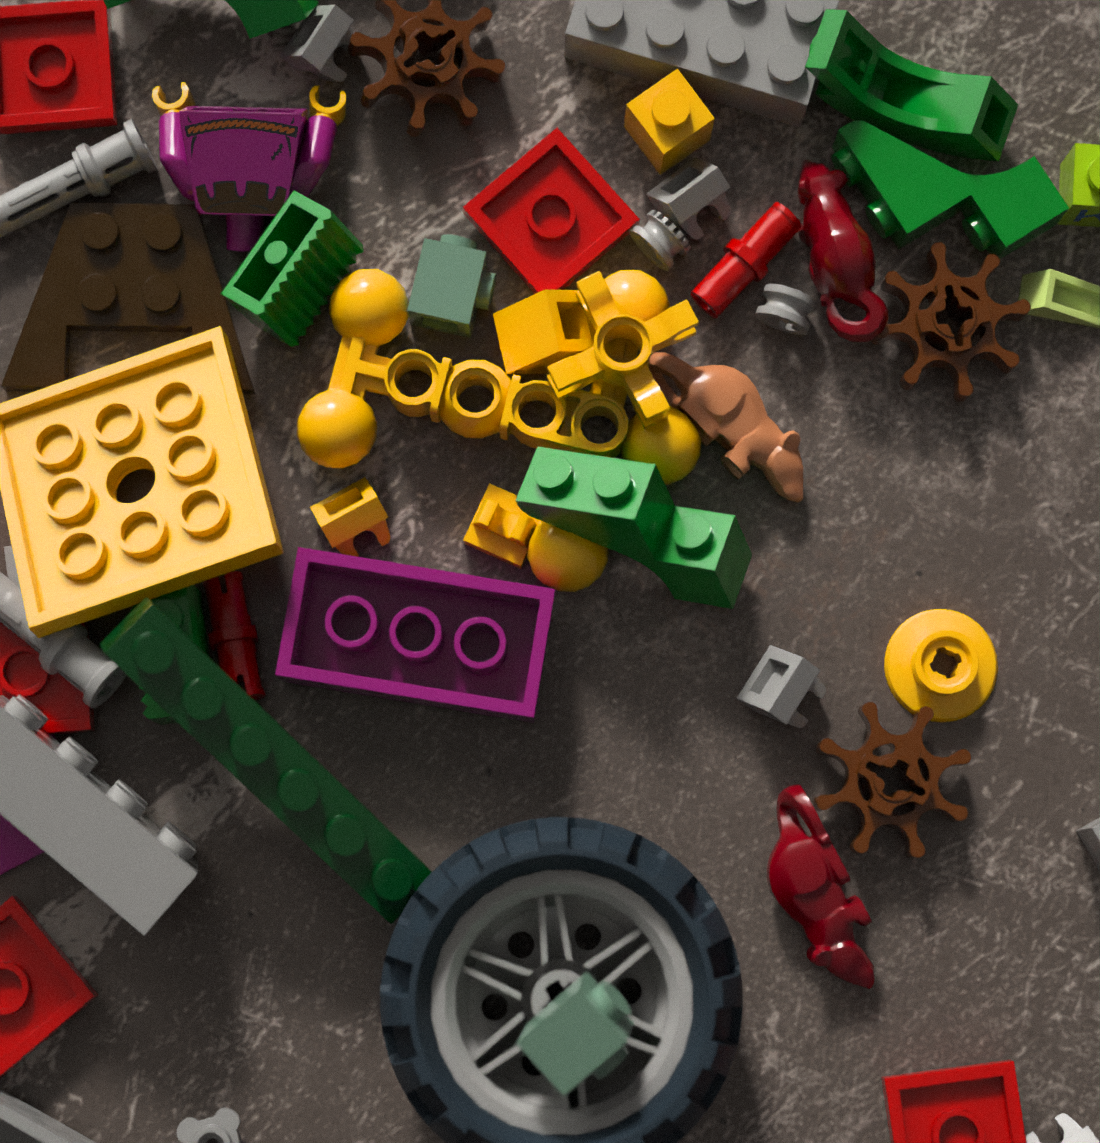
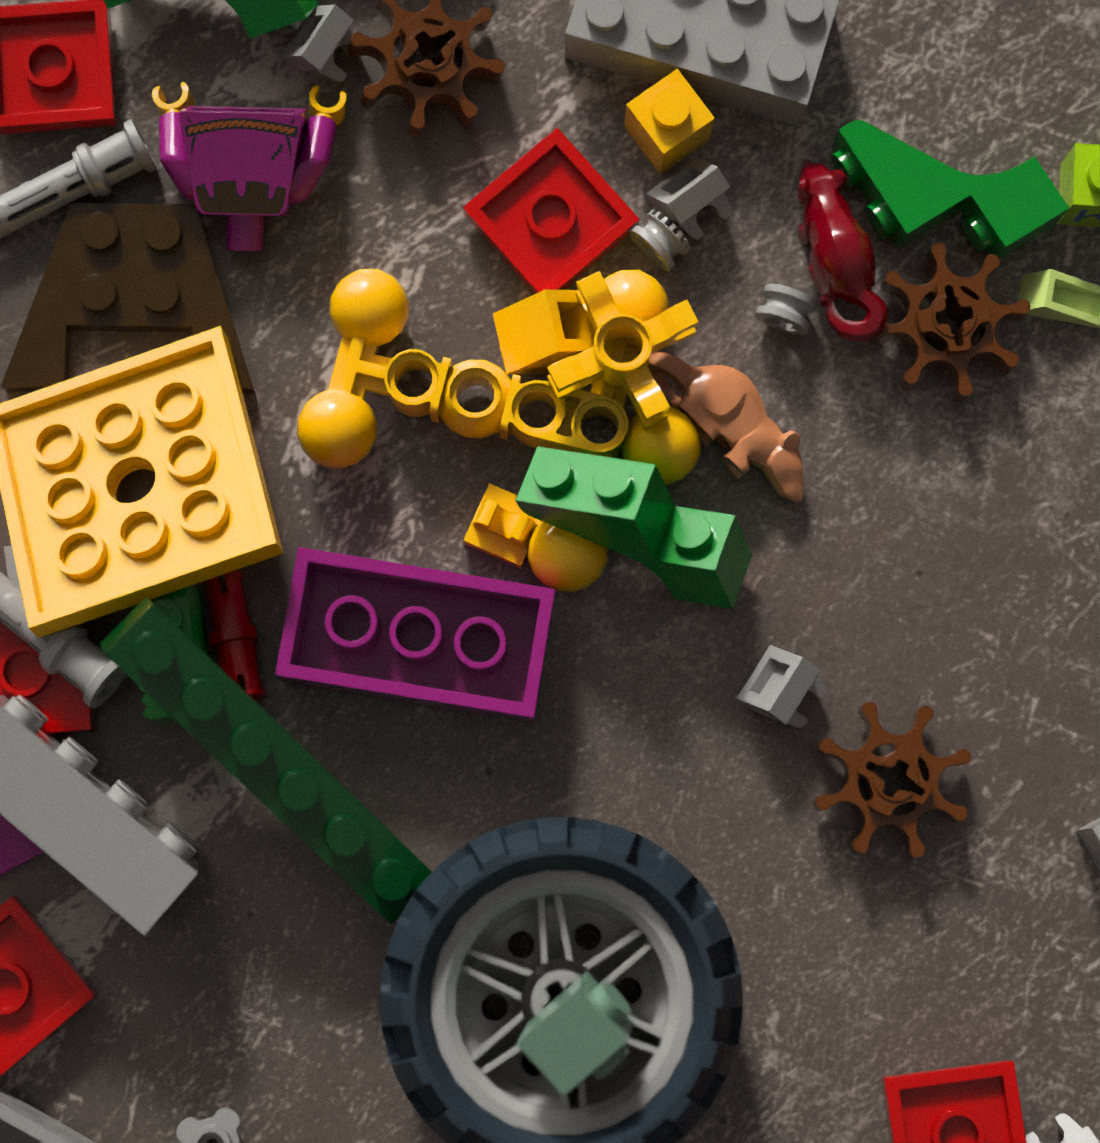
(293, 269): green brick -> none
(350, 513): yellow tile -> none
(450, 285): sand green brick -> none
(746, 260): red pin -> none
(807, 885): dark red animal -> none
(905, 99): green arch -> none
(913, 651): yellow piece -> none

